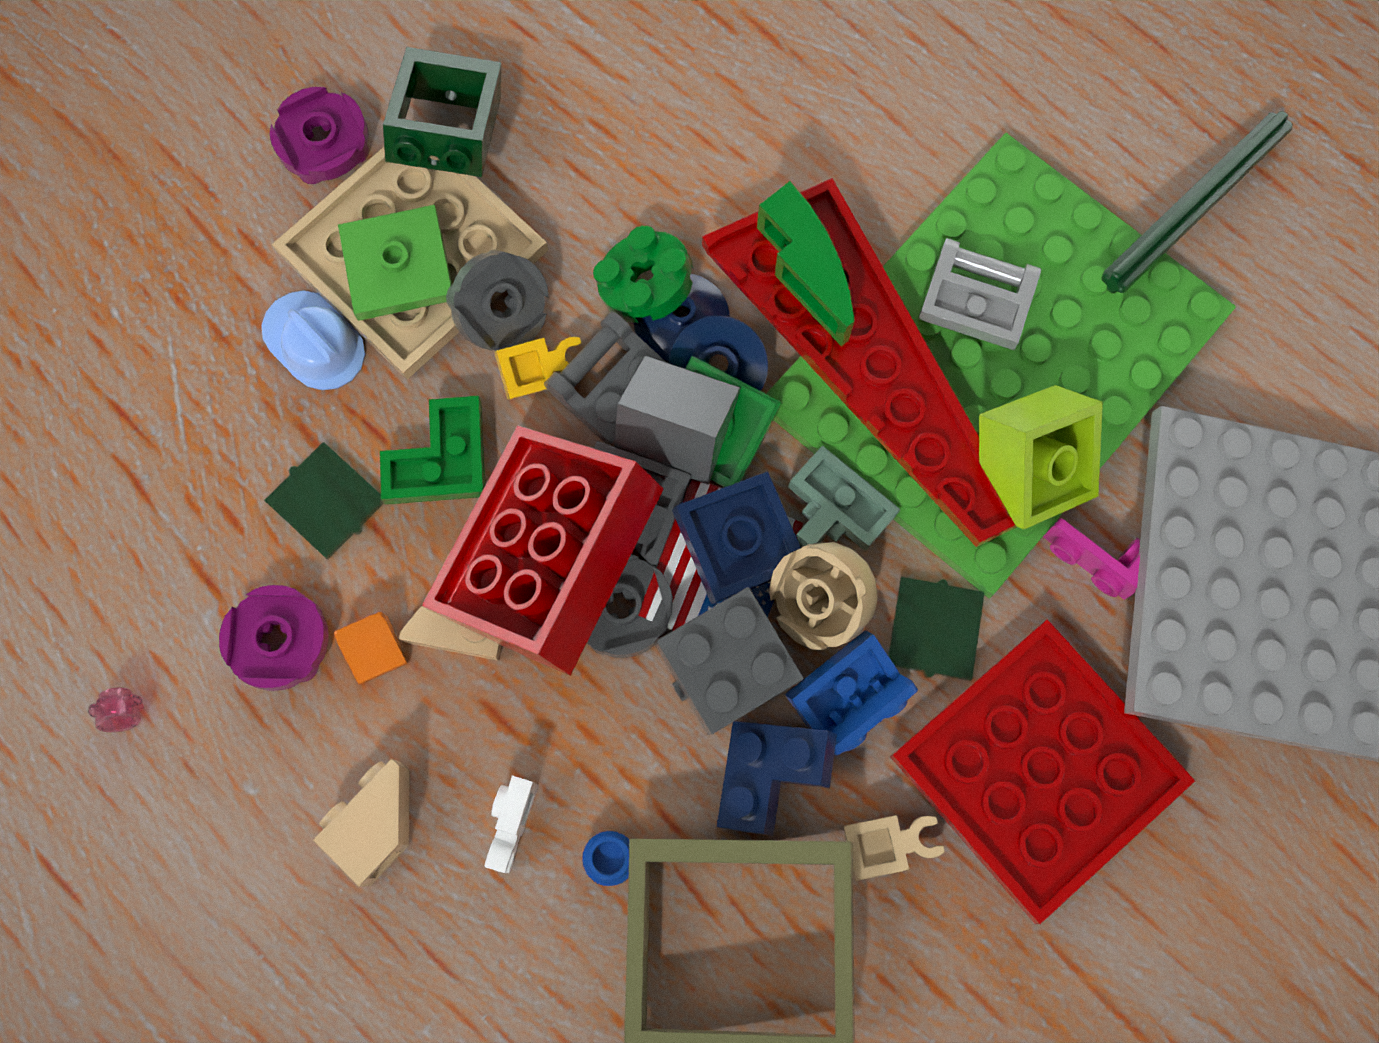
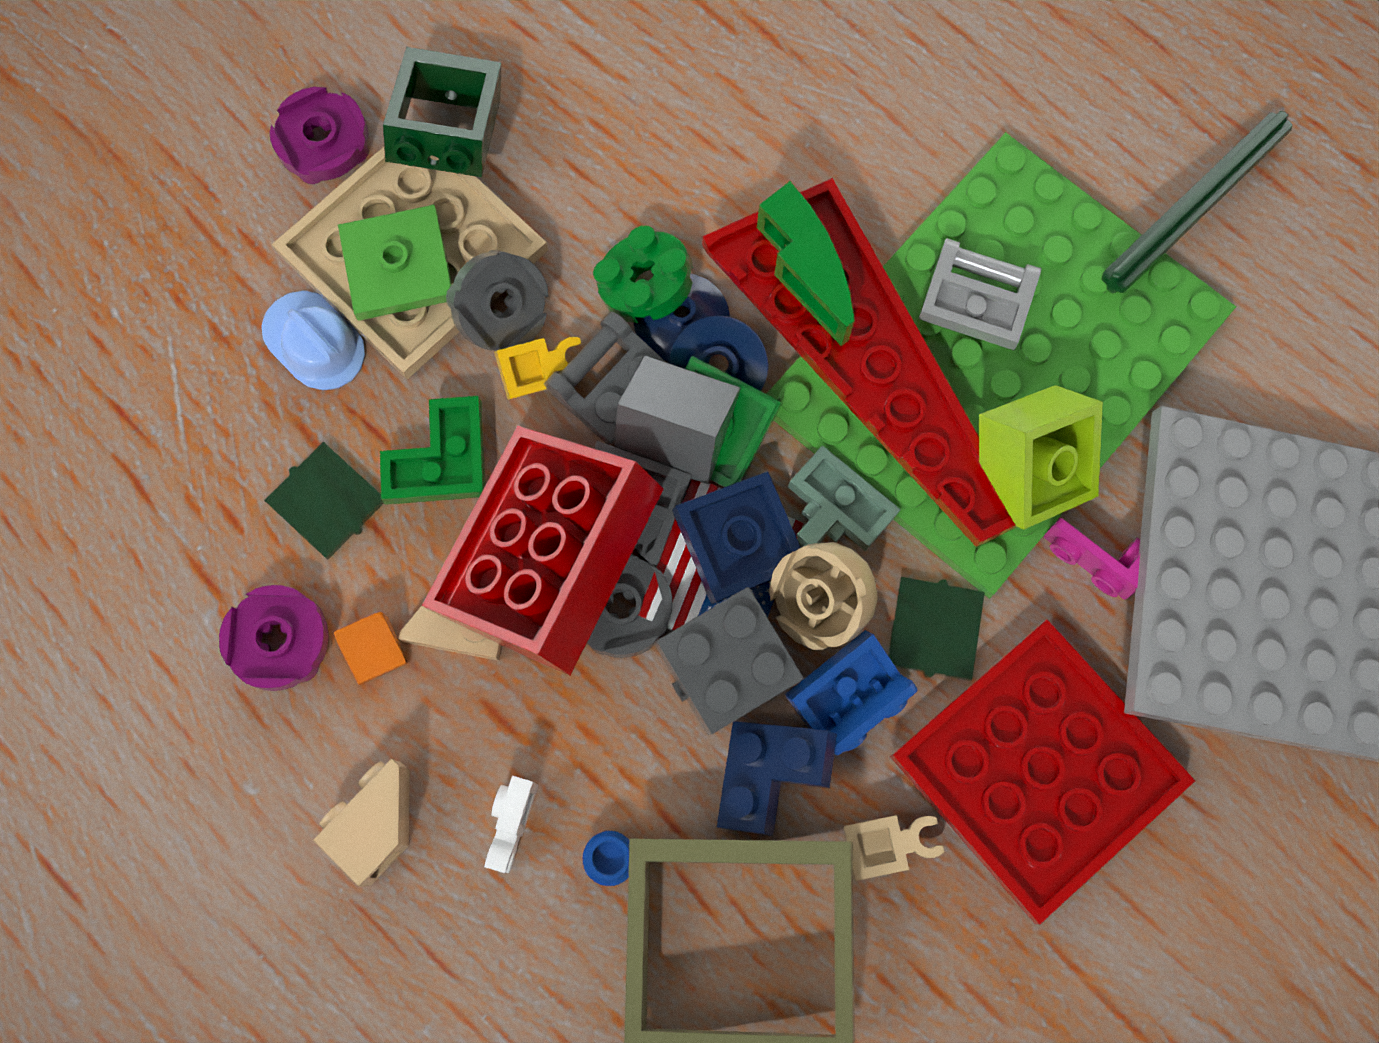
(116, 710): clear pink plate -> none

